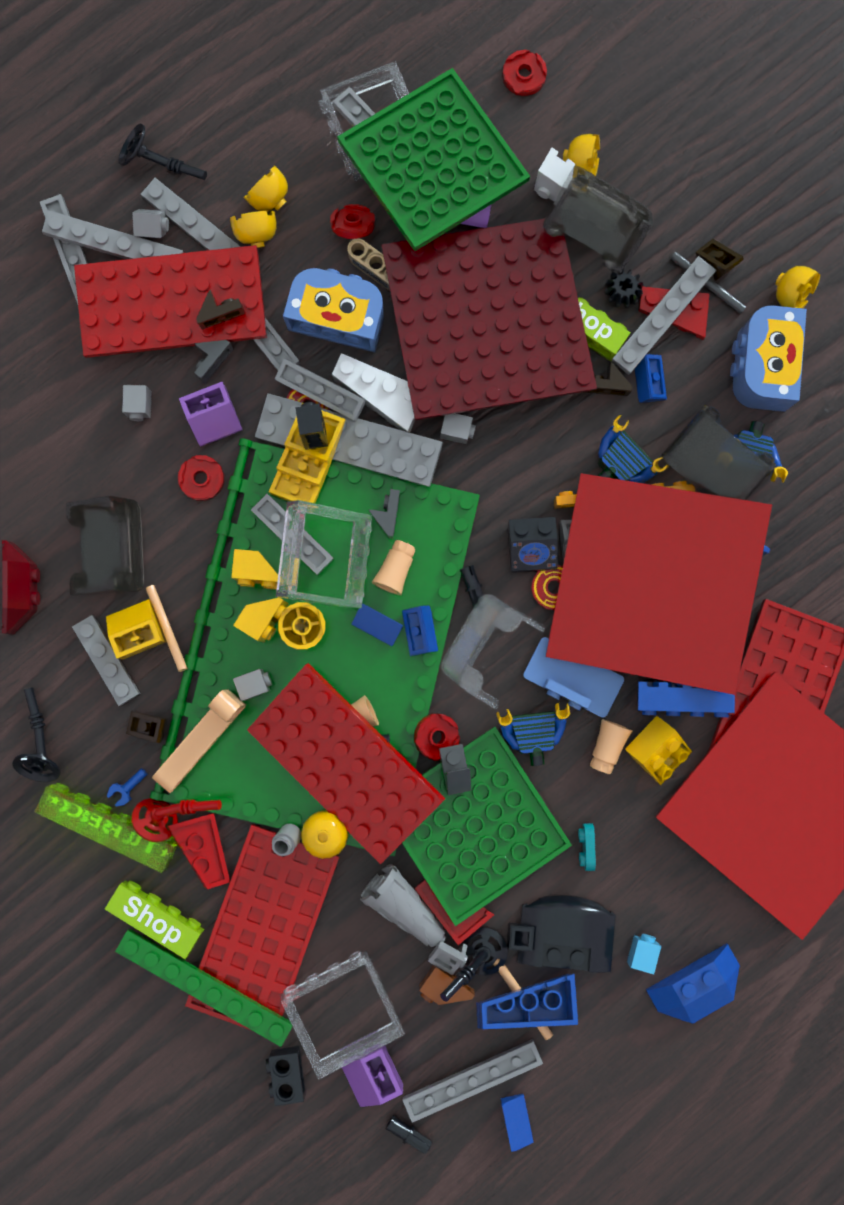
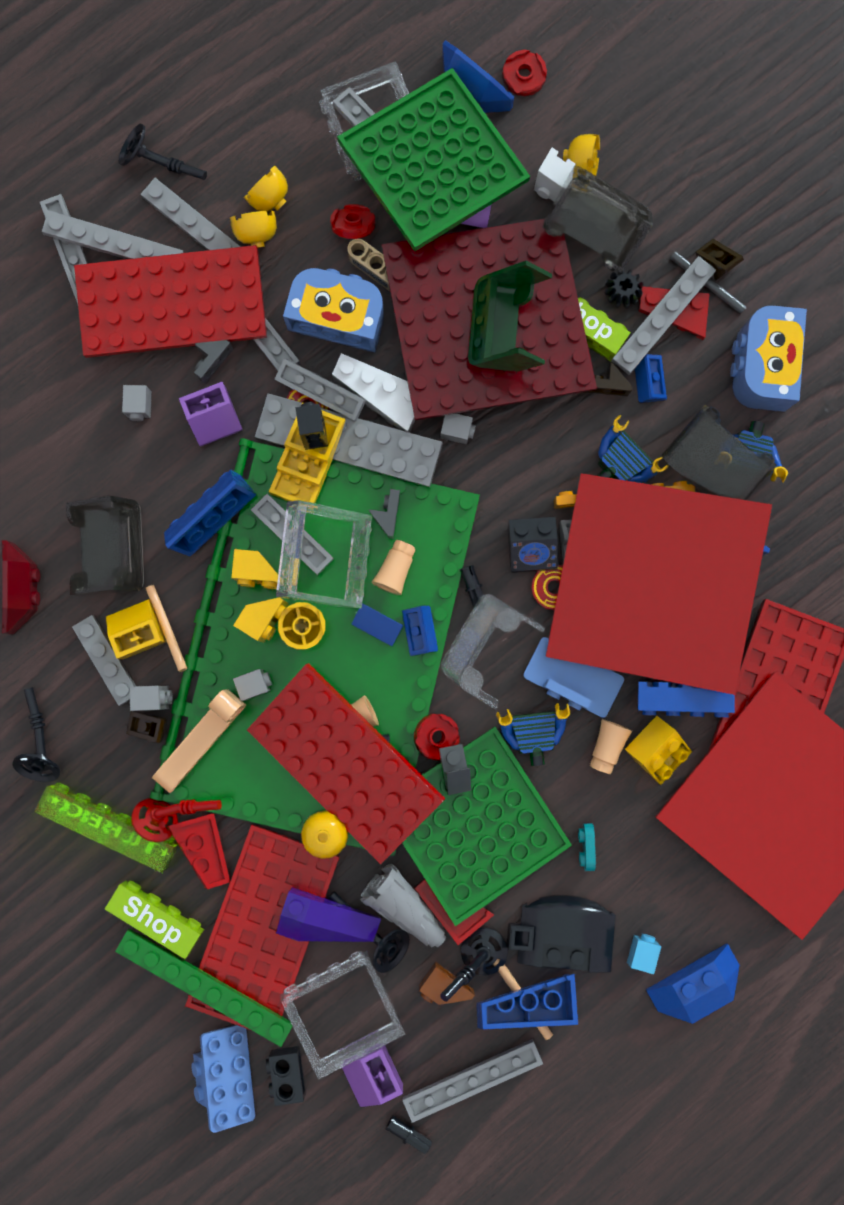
(127, 787): blue bar -> none
(150, 223): light grey brick -> none
(150, 698): none -> light grey brick
(191, 468): red tile -> none
(208, 514): none -> blue slope
(212, 314): dark brown slope -> none
(224, 1078): none -> medium blue bracket
(286, 840): light grey brick -> none
(319, 919): none -> dark purple wedge
(384, 944): none -> black dish
(448, 958): light grey bracket -> none
(482, 86): none -> blue wedge
(496, 317): none -> dark green windscreen
(517, 1121): blue slope -> none
(796, 285): yellow cylinder -> none

